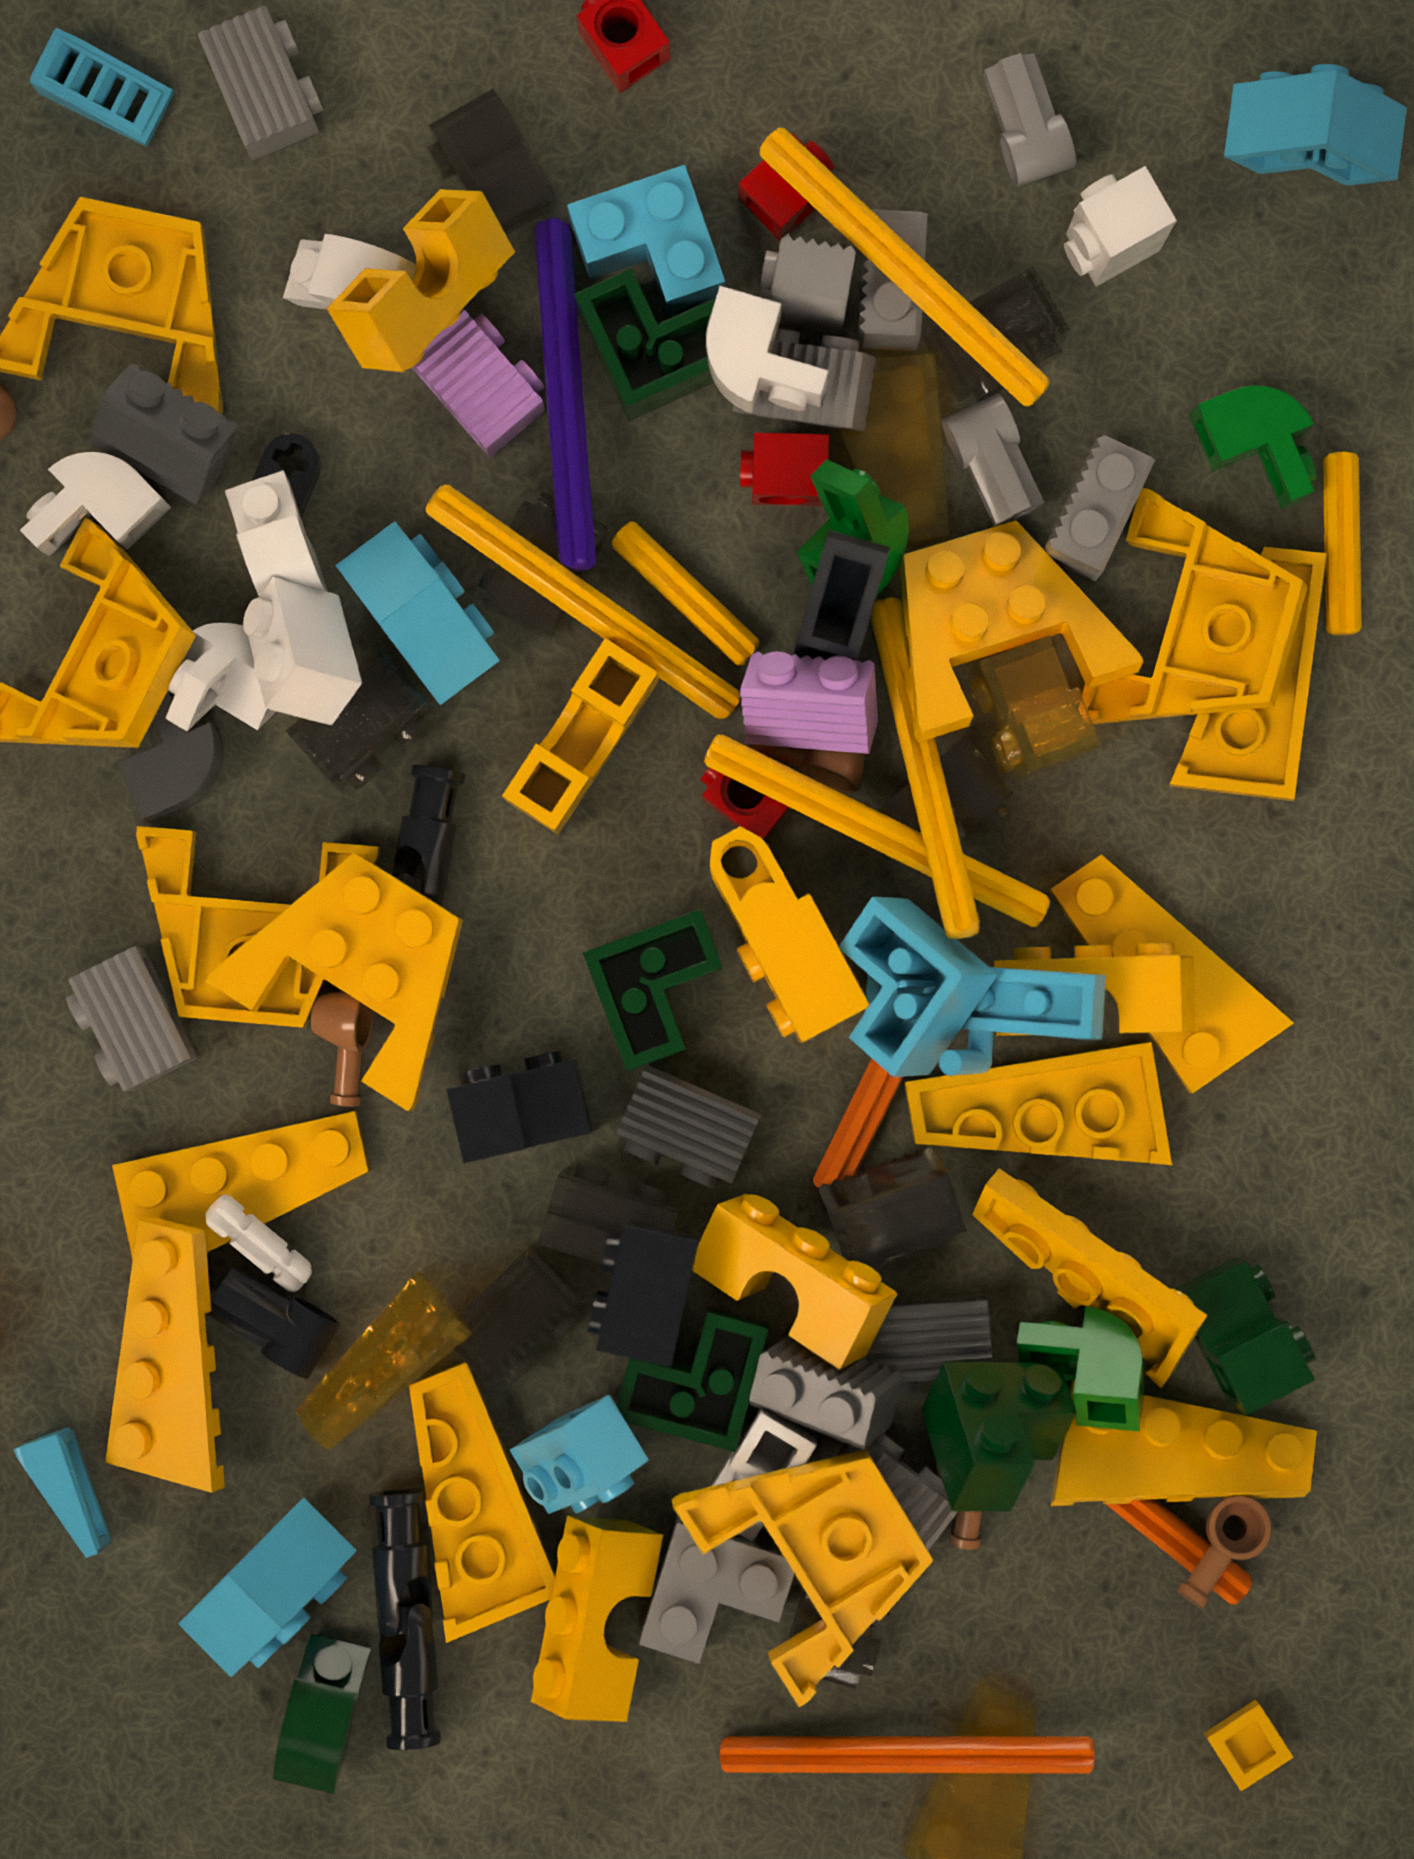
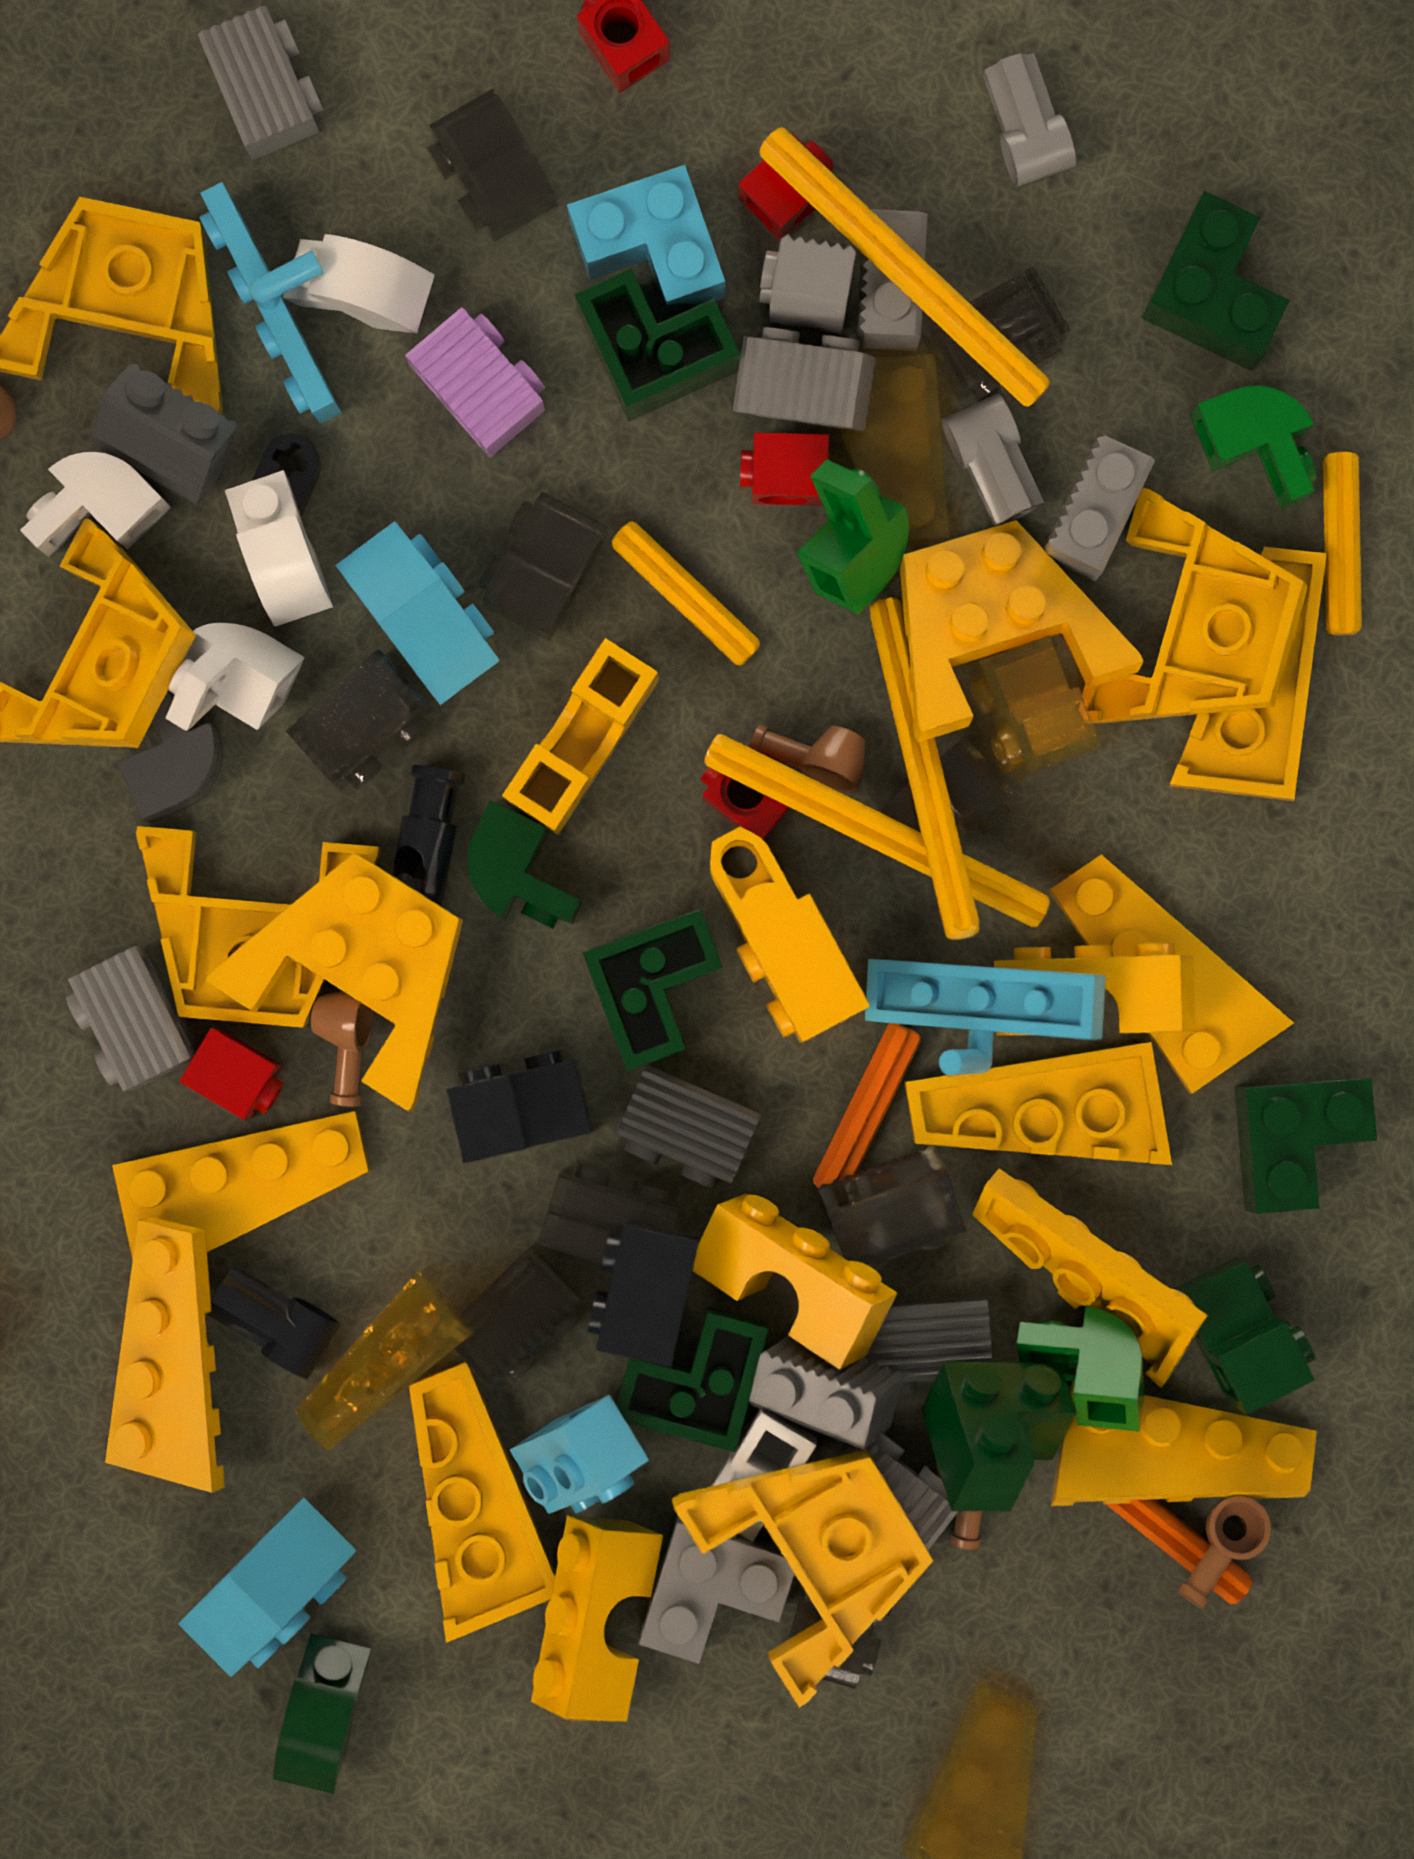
(52, 64): medium azure slope -> none
(64, 1481): medium azure slope -> none
(233, 1075): none -> red brick
(258, 1243): white axle -> none
(266, 288): none -> medium azure plate
(301, 651): white brick -> none
(409, 1664): black piece -> none
(457, 254): yellow arch -> none
(500, 865): none -> dark green brick
(564, 395): dark purple axle -> none
(581, 600): yellow axle -> none
(740, 356): white brick -> none
(809, 702): lavender brick -> none
(841, 597): black slope -> none
(908, 1754): orange axle -> none
(925, 984): medium azure brick -> none
(1117, 225): white brick -> none
(1203, 296): none -> dark green brick
(1248, 1745): yellow plate -> none
(1279, 1135): none -> dark green brick
(1316, 123): medium azure brick -> none

